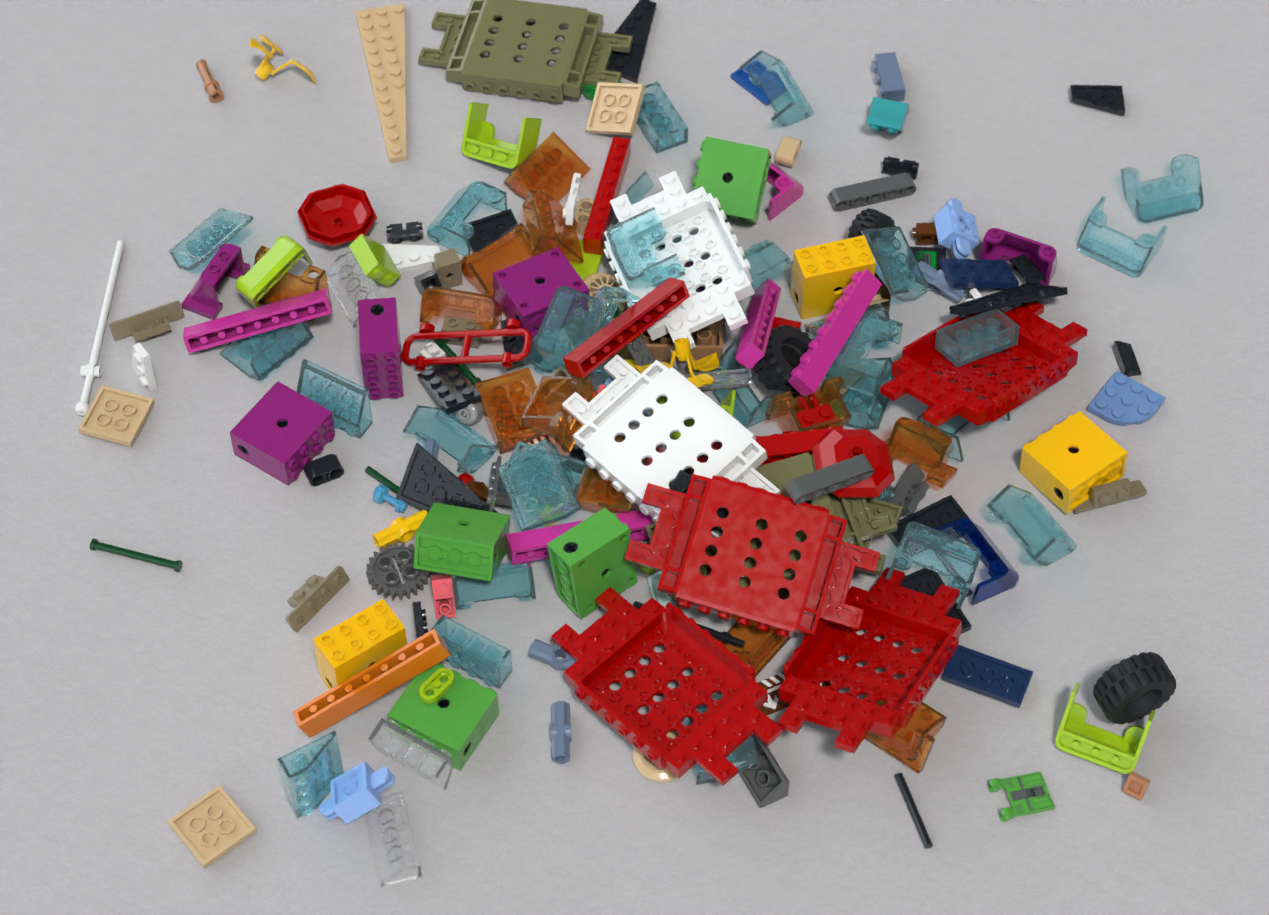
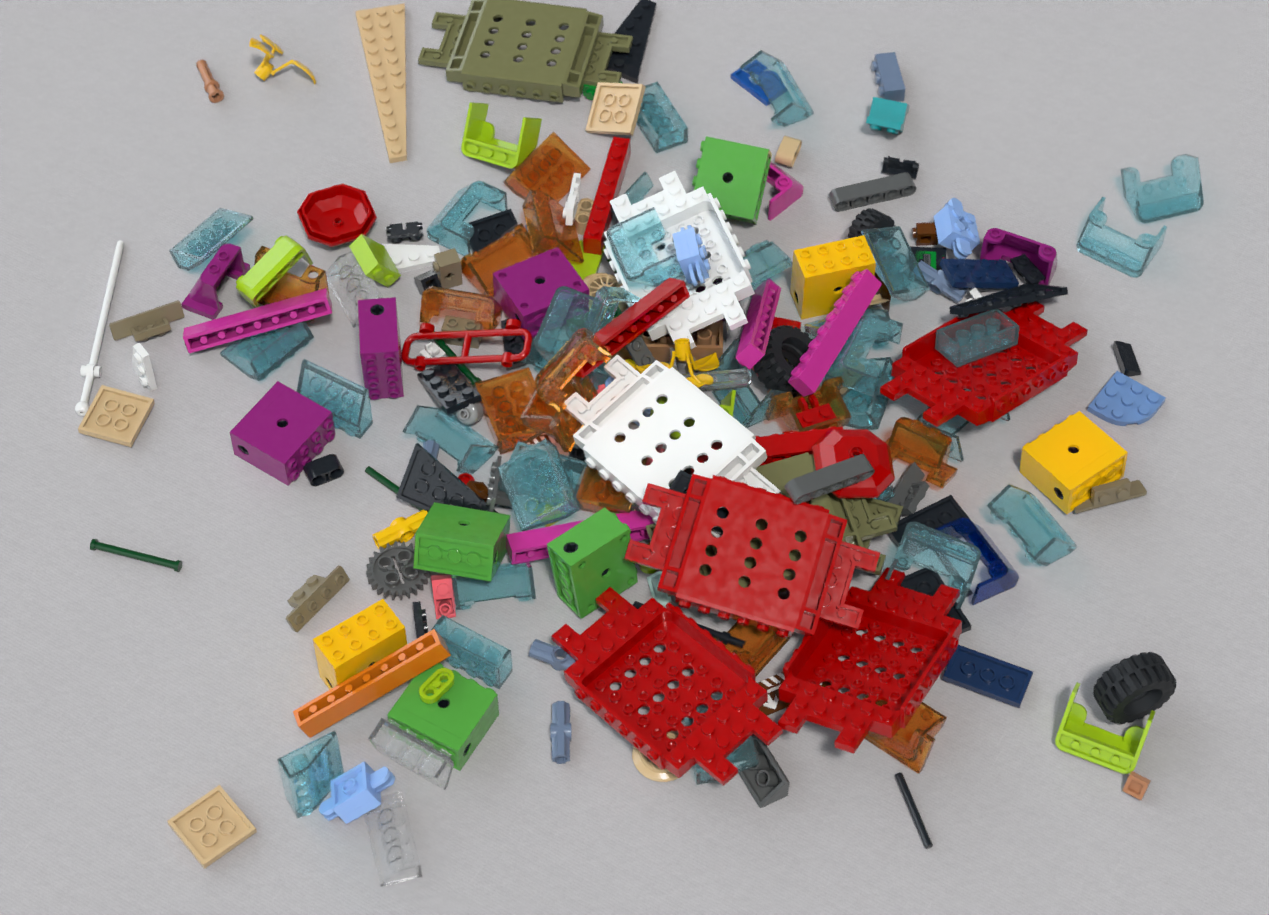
(381, 494): dark azure bar -> none
(578, 350): none -> clear orange windscreen
(691, 255): none -> light blue brick
(1025, 793): bright green flag -> none
(1101, 97): black wing -> none

